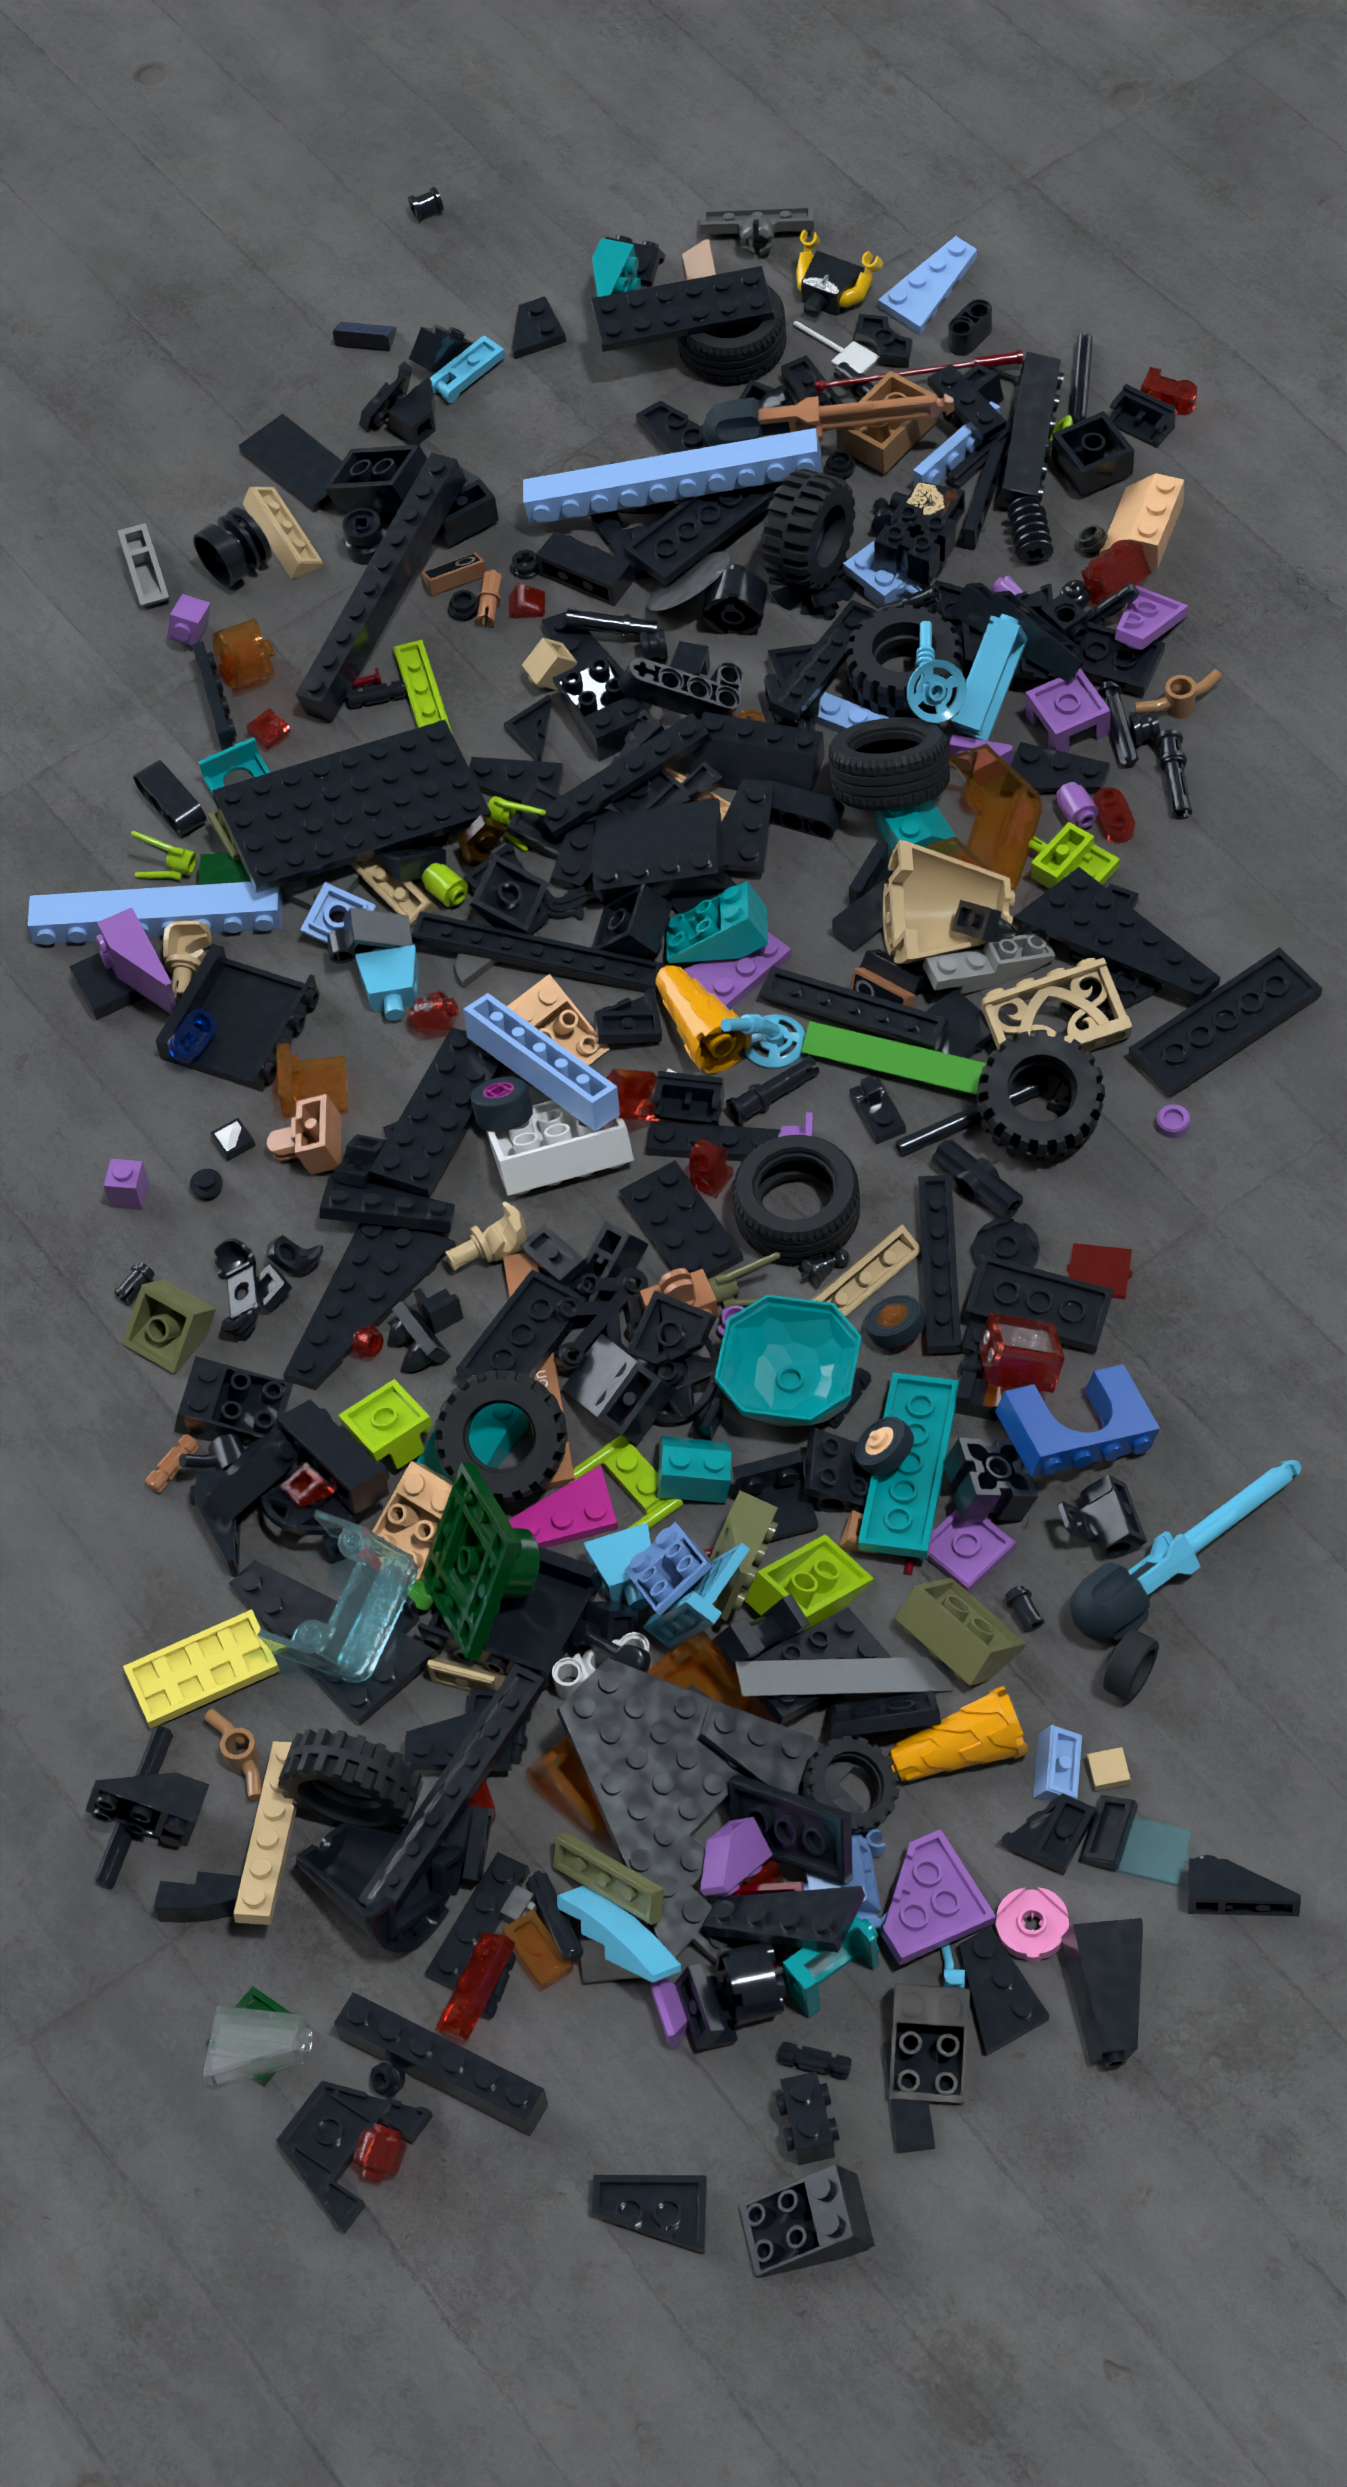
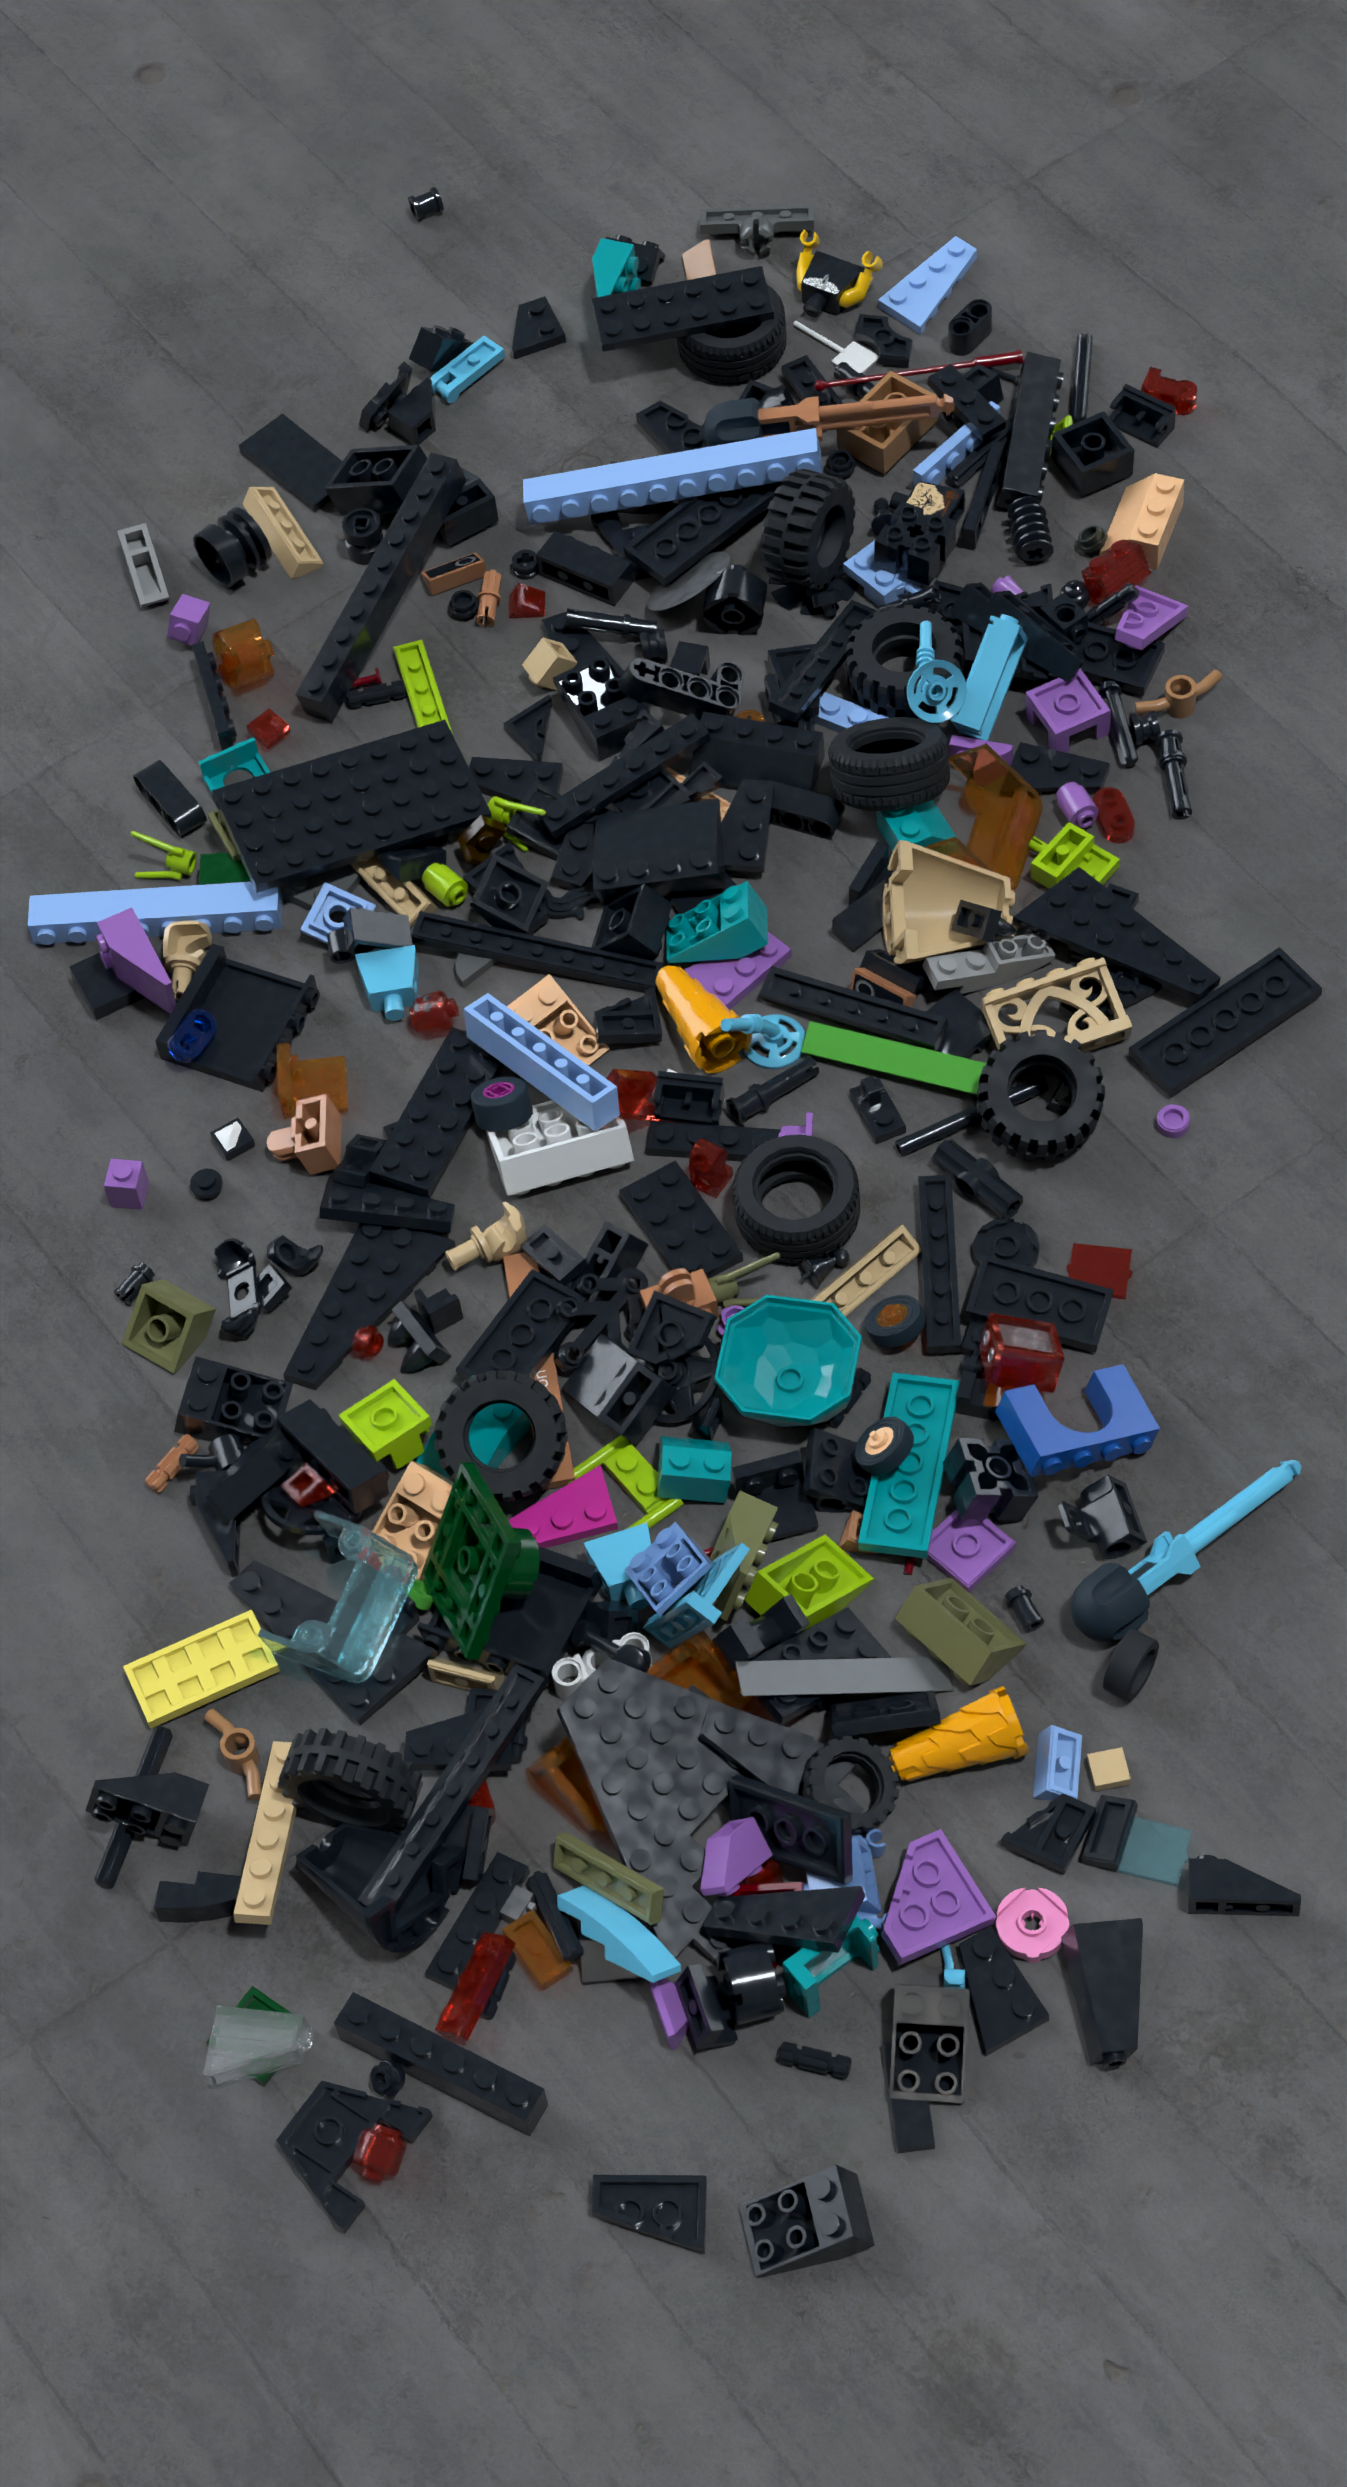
(364, 336): black slope -> none
(810, 2129): black brick -> none

